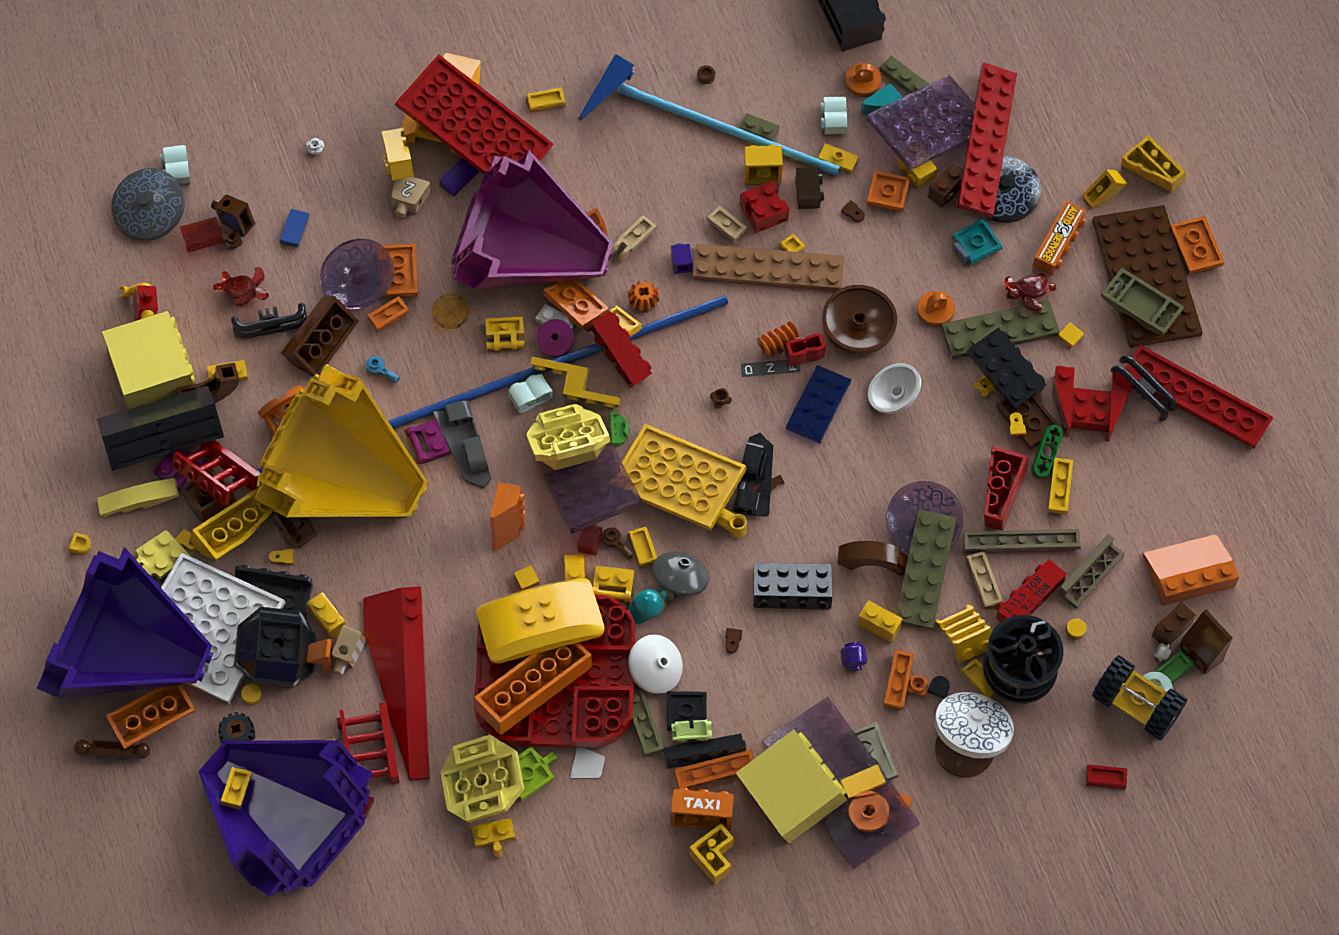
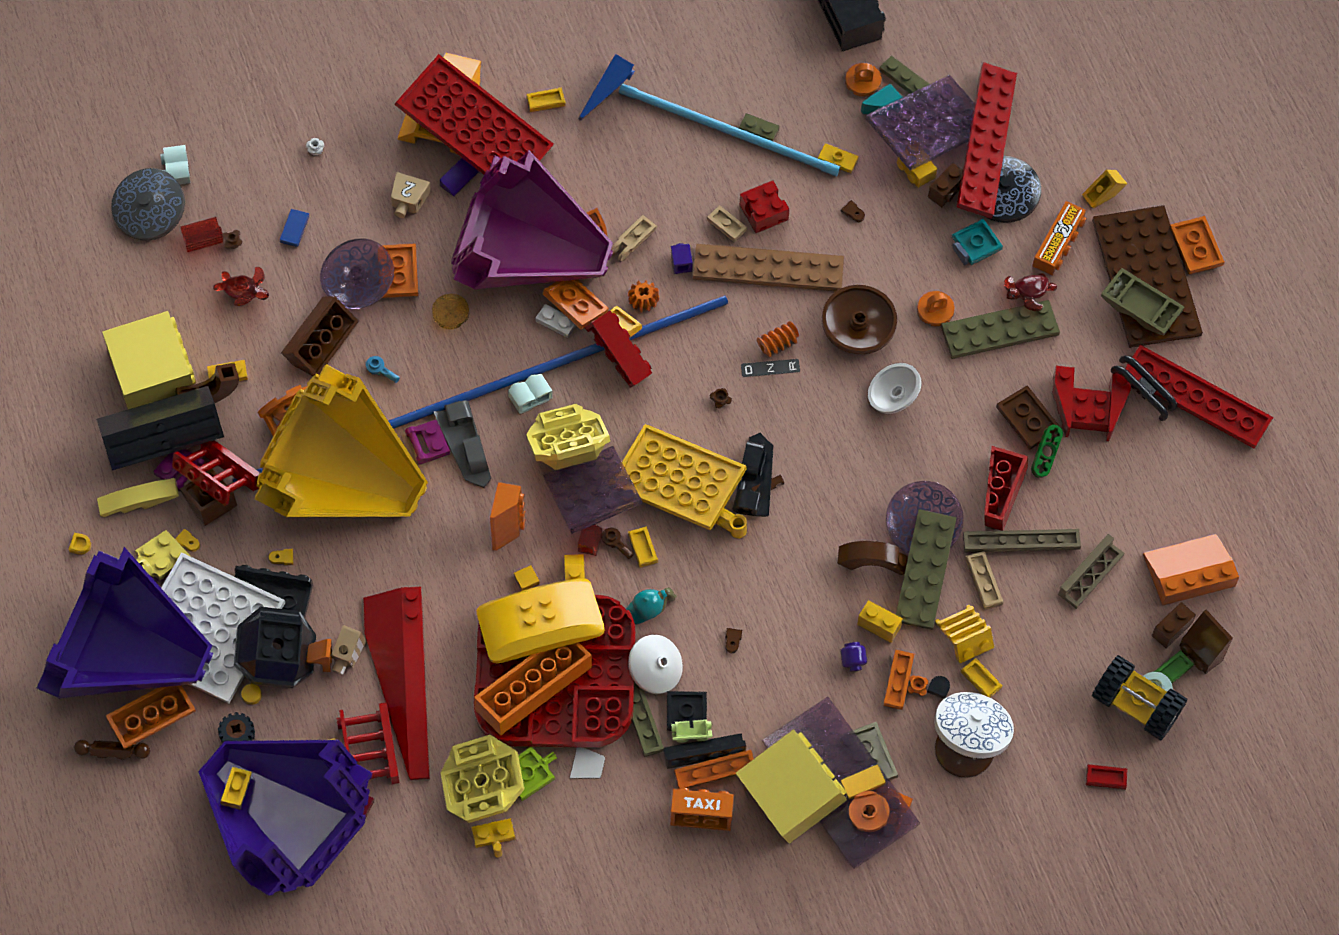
(144, 299): red torso -> none
(230, 527): yellow wedge -> none
(234, 214): reddish brown torso -> none
(269, 323): black piece -> none
(296, 529): reddish brown bracket -> none
(326, 615): yellow brick -> none
(388, 313): orange plate -> none
(397, 157): yellow wedge -> none
(504, 328): yellow plate -> none
(562, 344): magenta plate -> none
(575, 382): yellow bracket -> none
(616, 579): yellow plate -> none
(618, 429): bright green tile -> none
(680, 573): dark grey dish -> none
(706, 74): reddish brown tile -> none
(708, 853): yellow brick -> none
(762, 164): yellow brick -> none
(792, 243): yellow tile -> none
(792, 586): bracket -> none
(807, 349): red brick -> none
(808, 187): dark brown brick -> none
(818, 404): clear blue plate -> none
(834, 115): light aqua brick -> none
(888, 191): orange plate -> none
(984, 391): yellow plate -> none
(1006, 368): black bracket -> none
(1016, 428): yellow piece -> none
(1030, 637): black wheel -> none
(1033, 592): red brick -> none
(1060, 486): yellow plate -> none
(1070, 335): yellow tile -> none
(1076, 628): yellow tile -> none
(1154, 164): yellow wedge -> none
(1162, 652): white plate -> none

